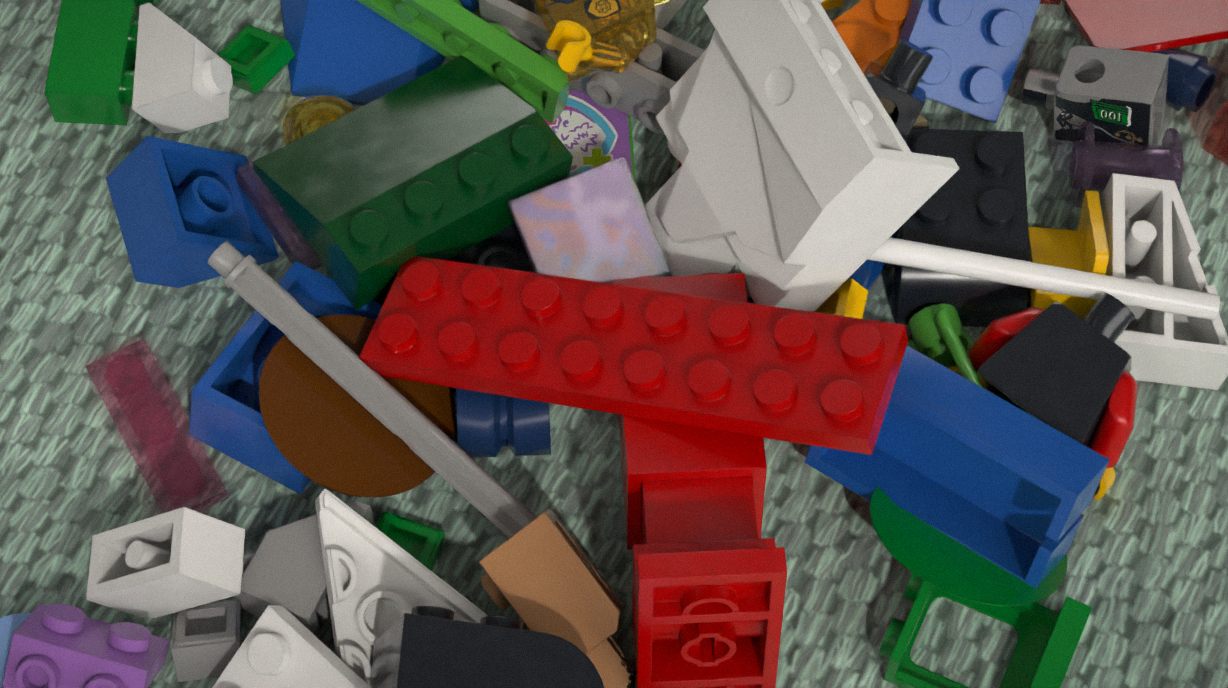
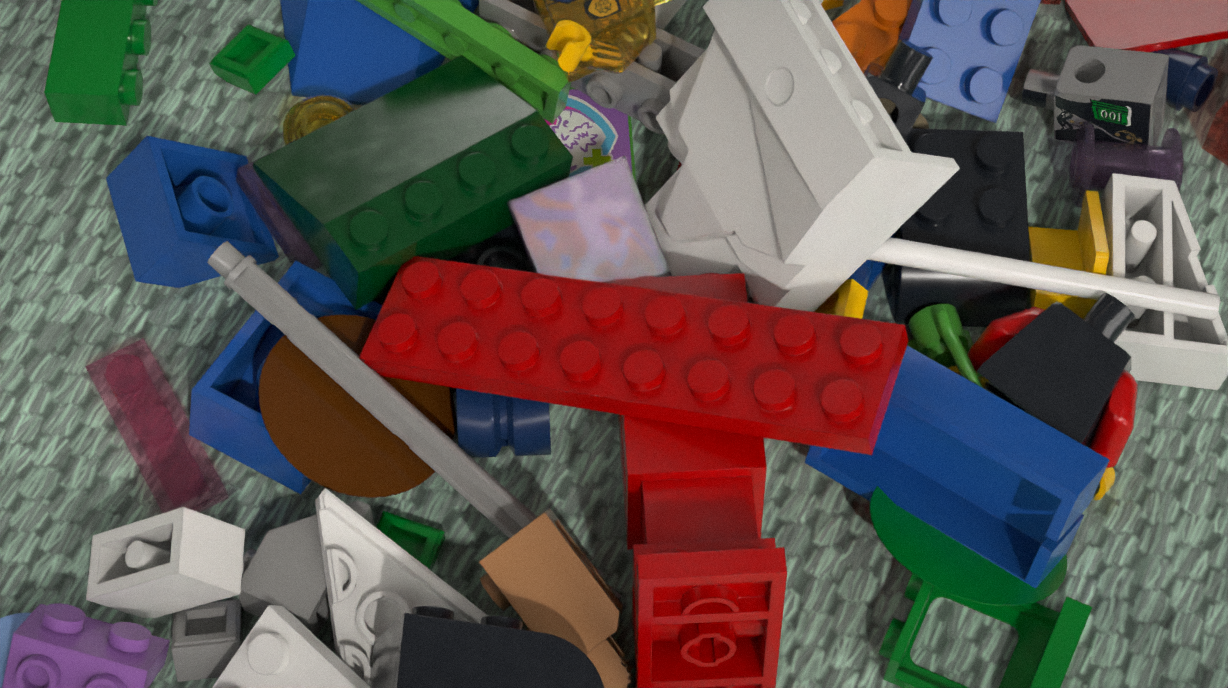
(177, 76): white slope -> none

